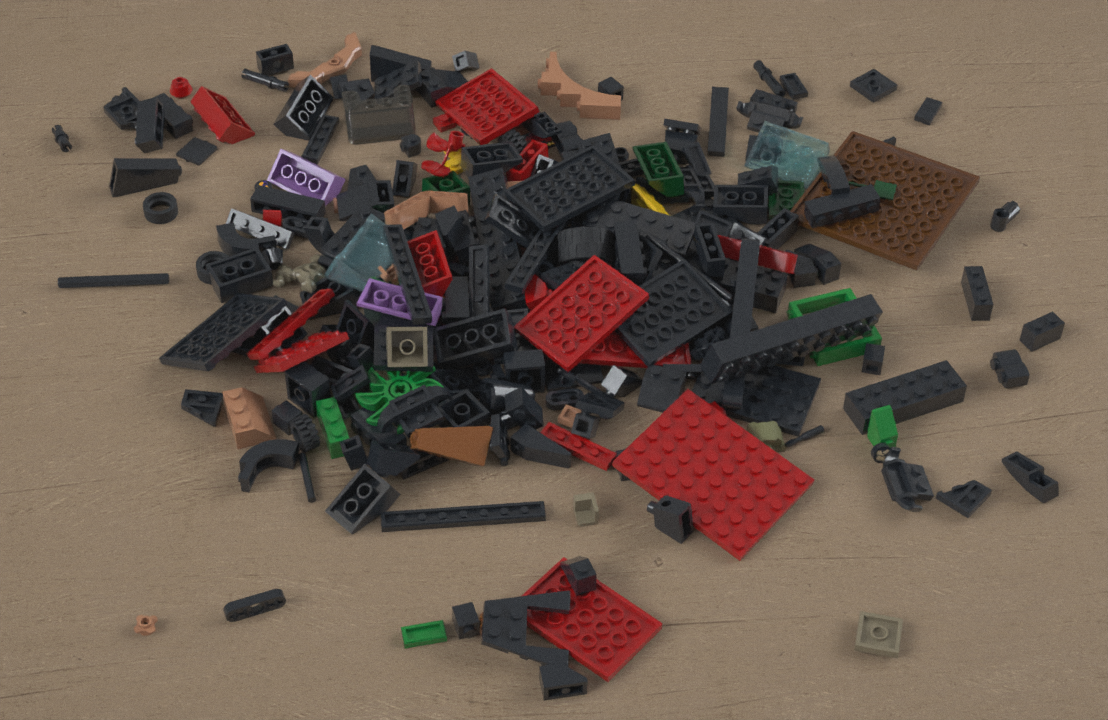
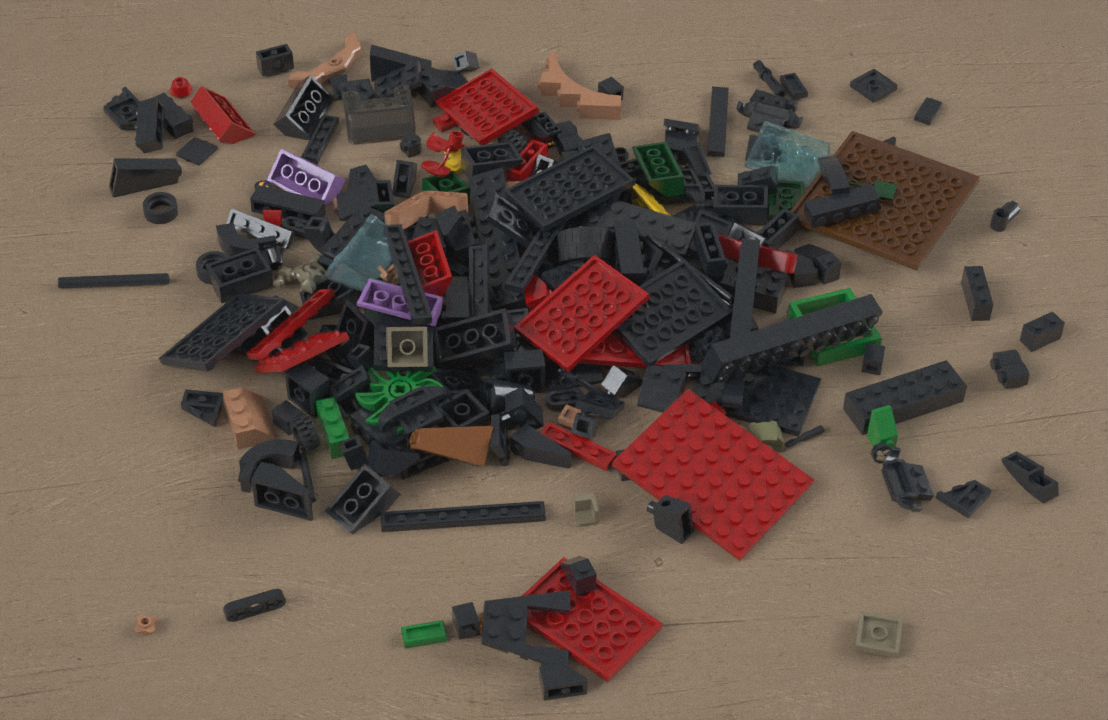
(61, 138): black pin -> none
(271, 82): black pin -> none
(280, 492): none -> black slope

